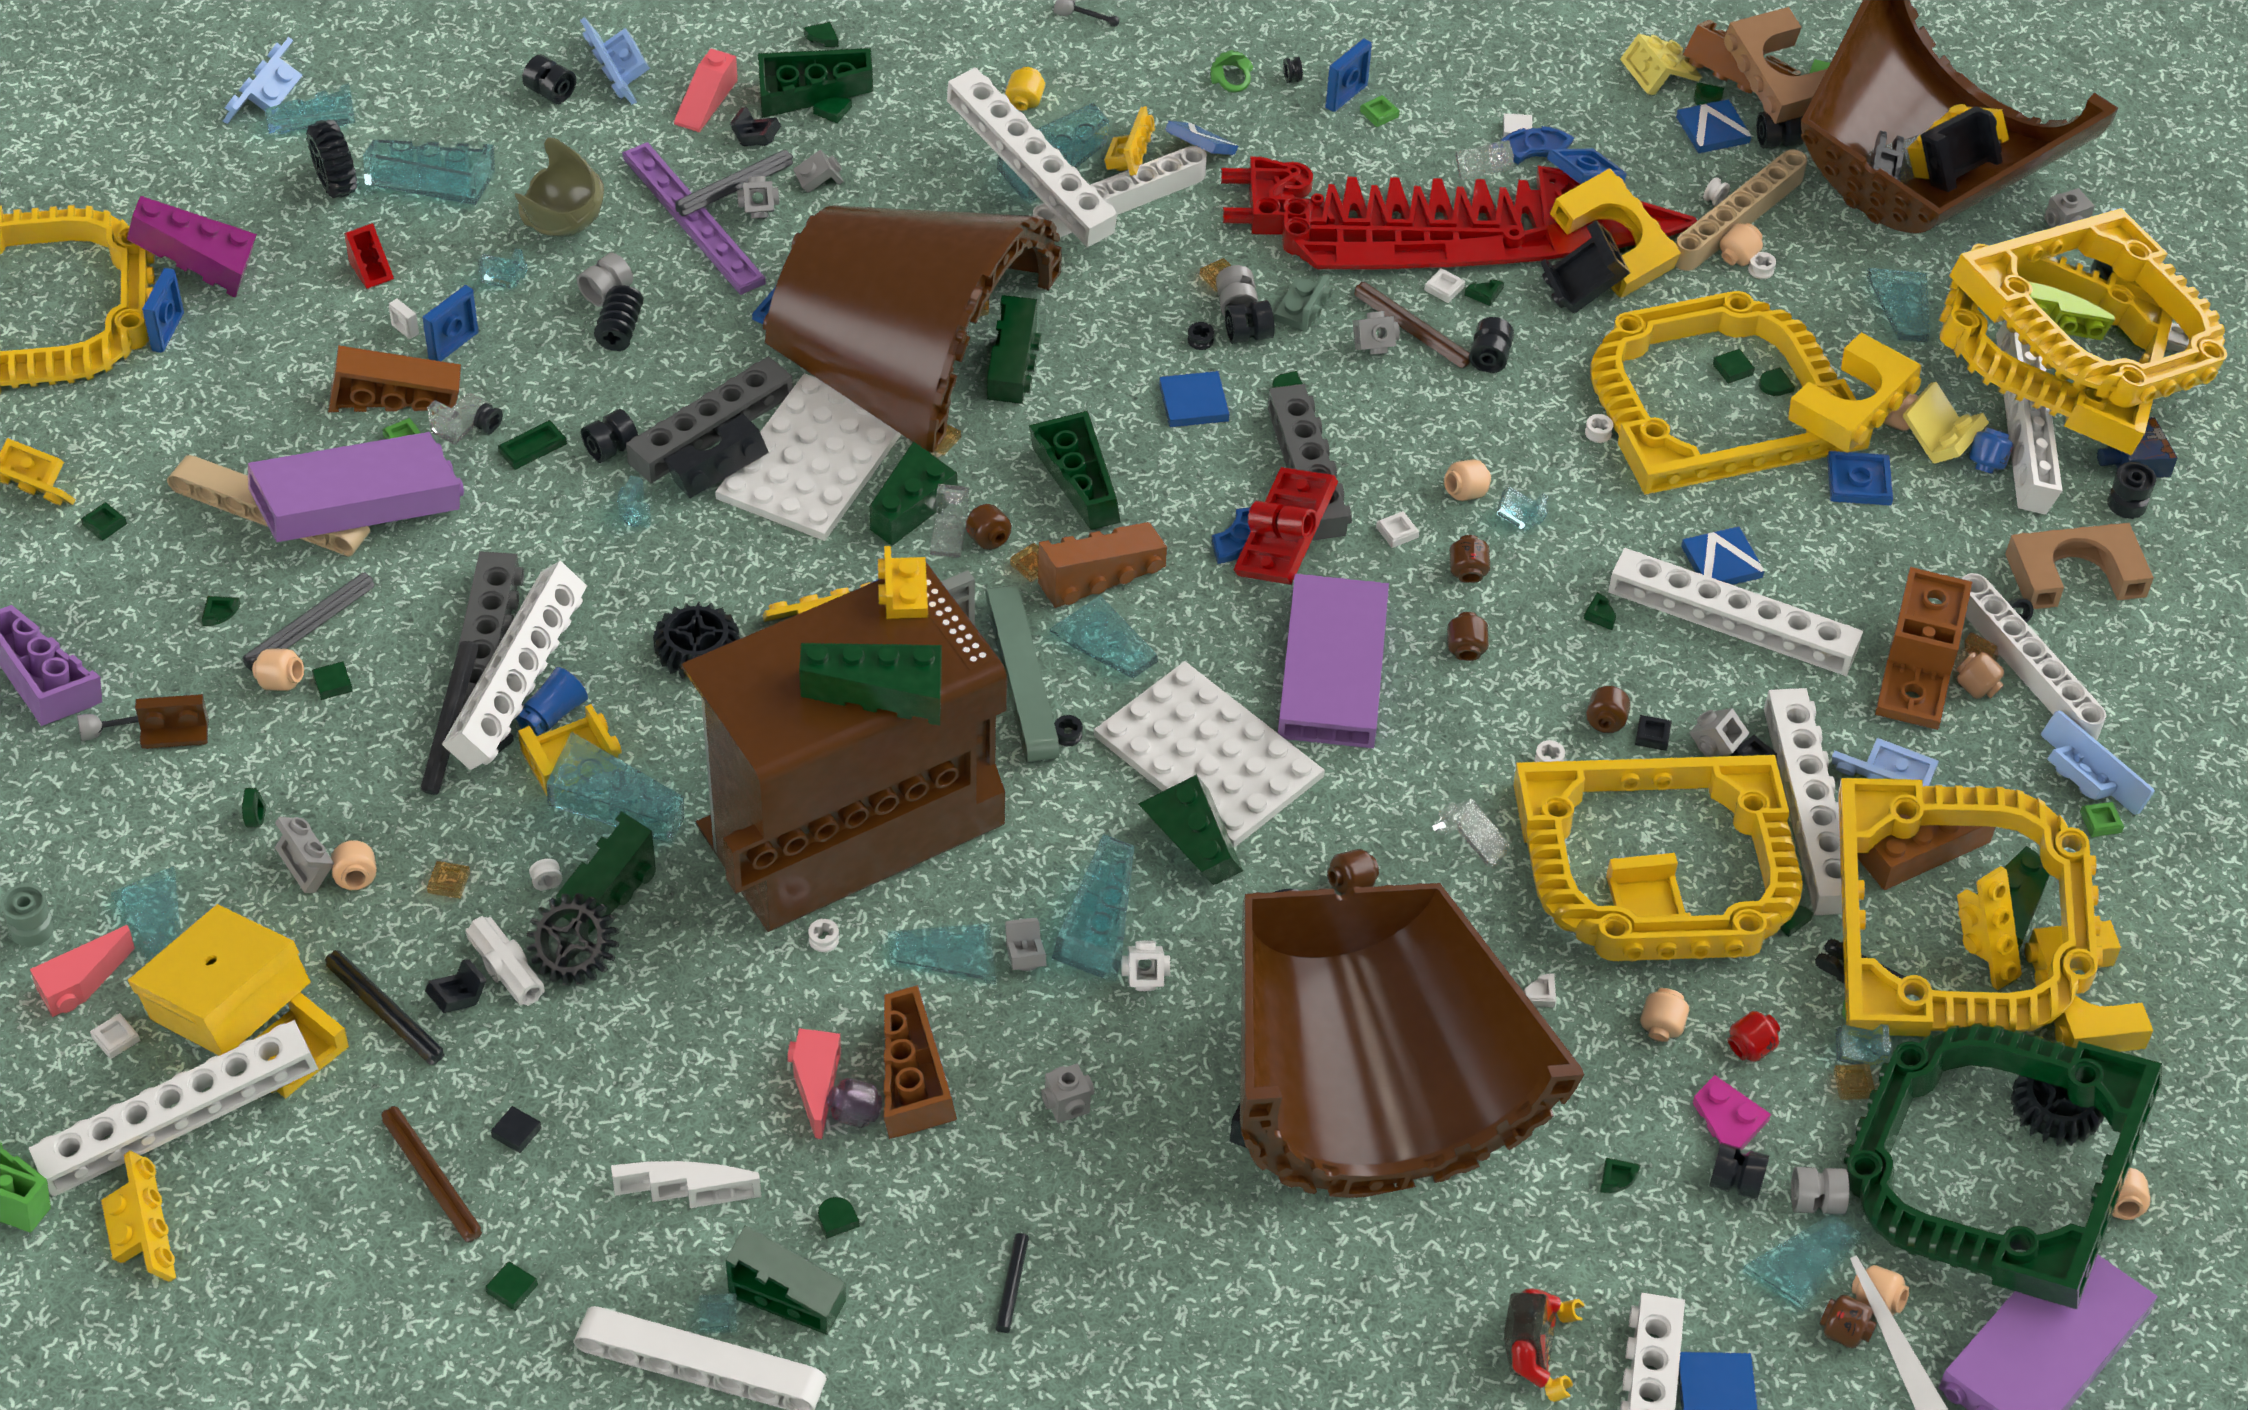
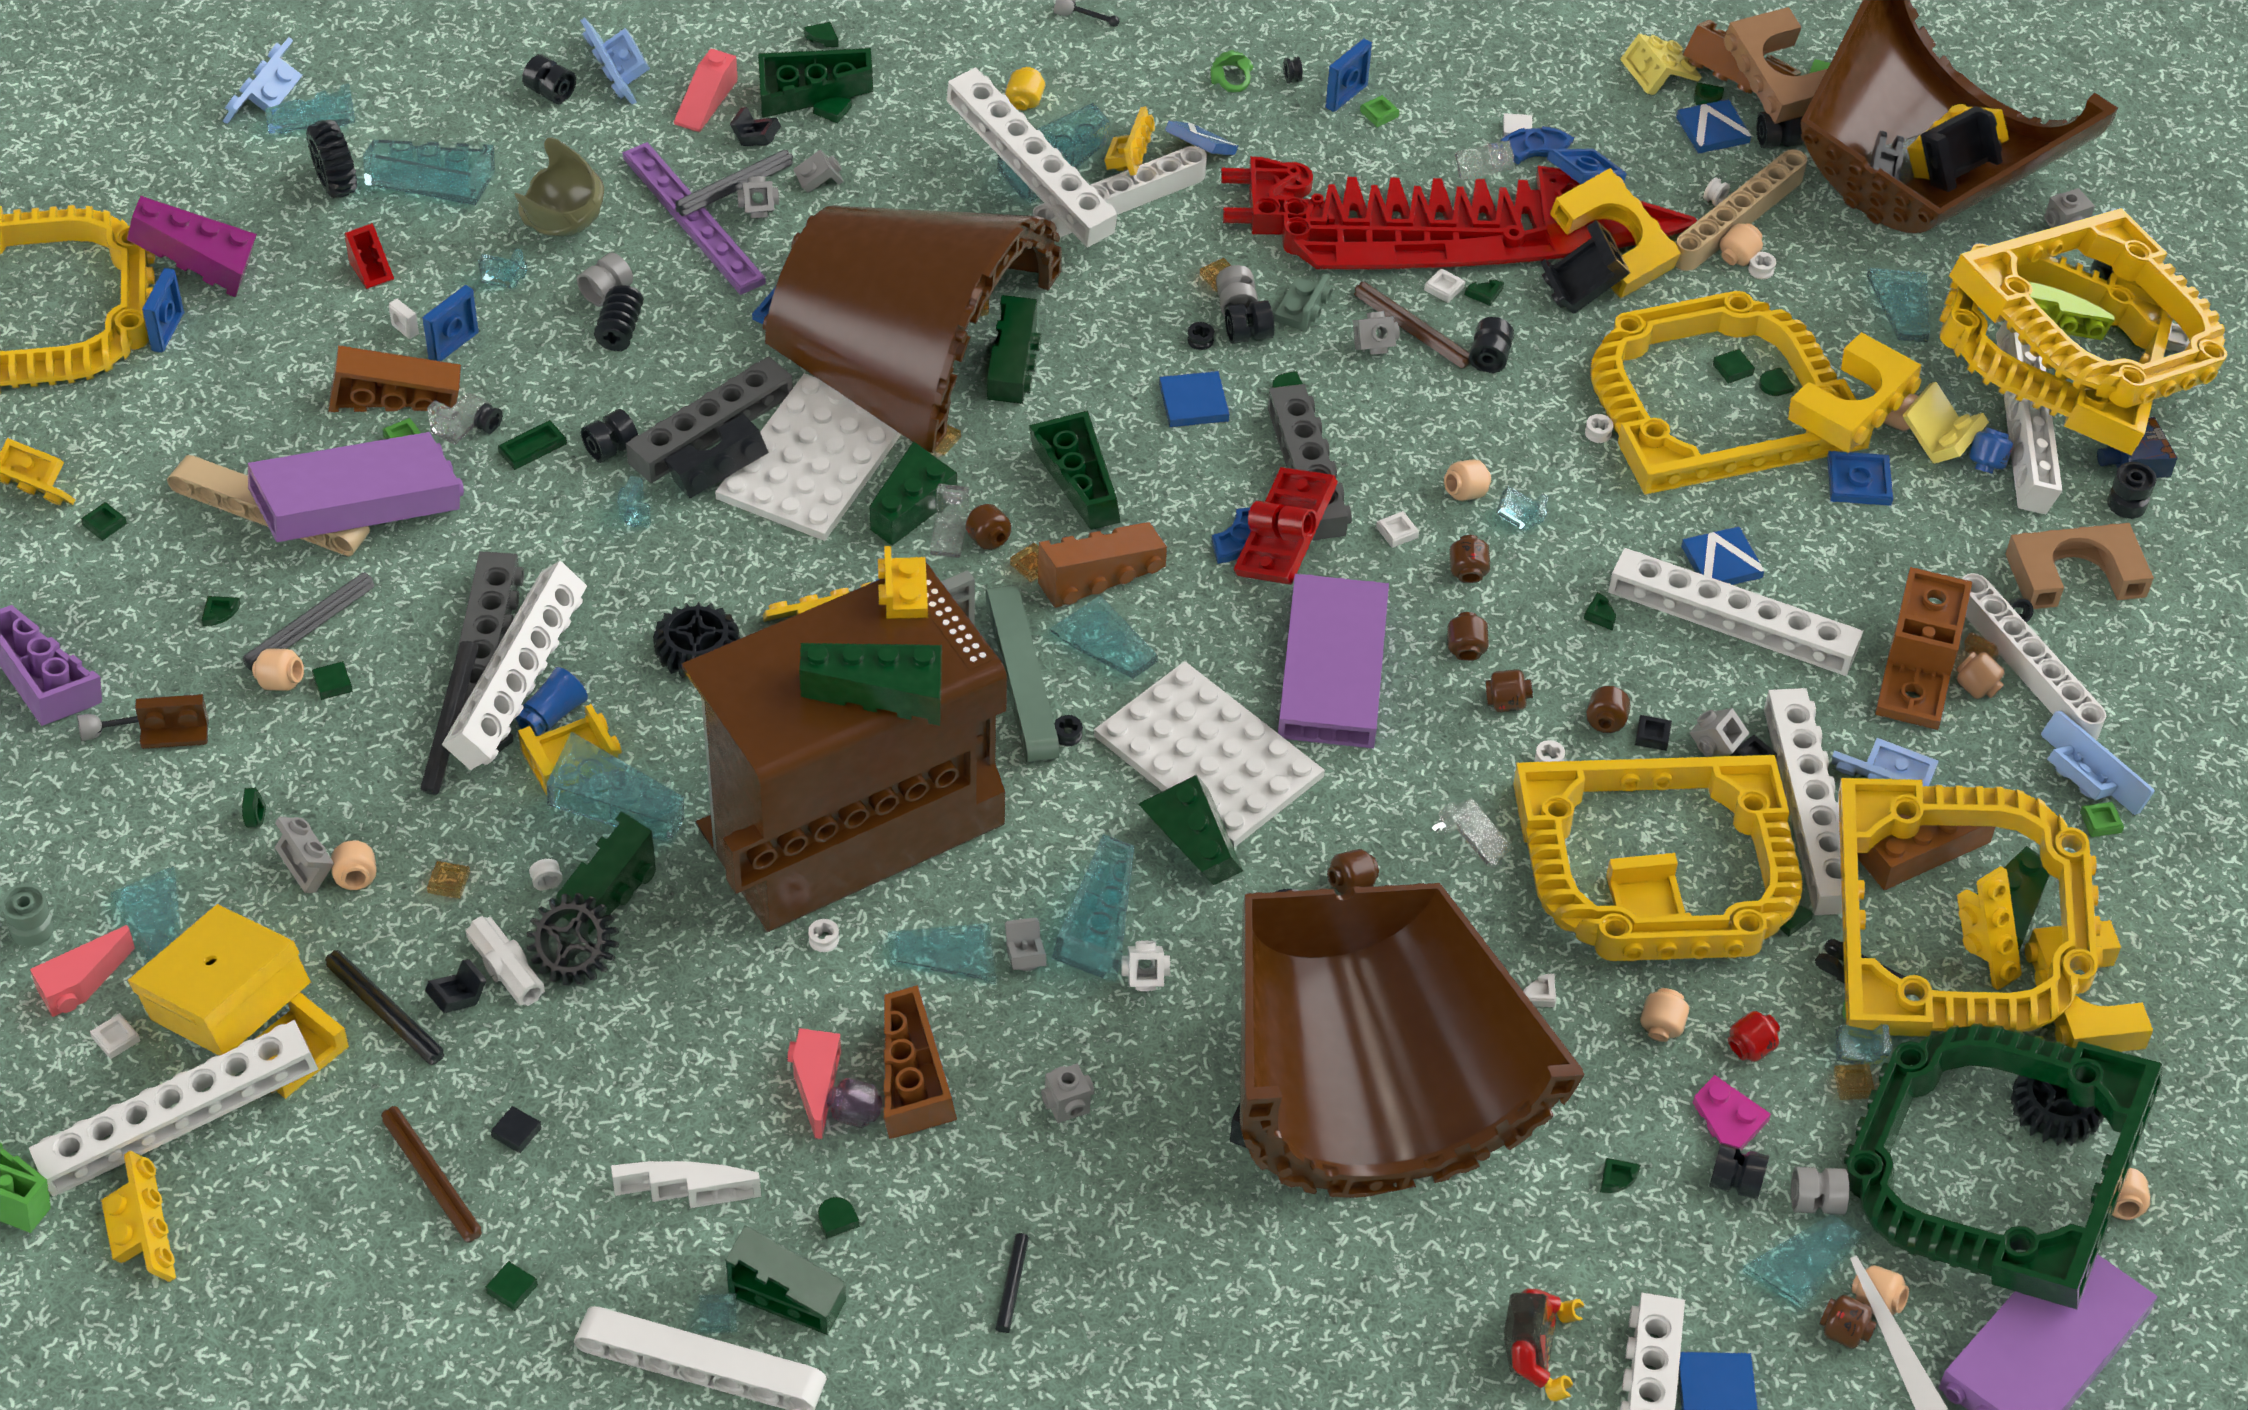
(1508, 690): none -> reddish brown head

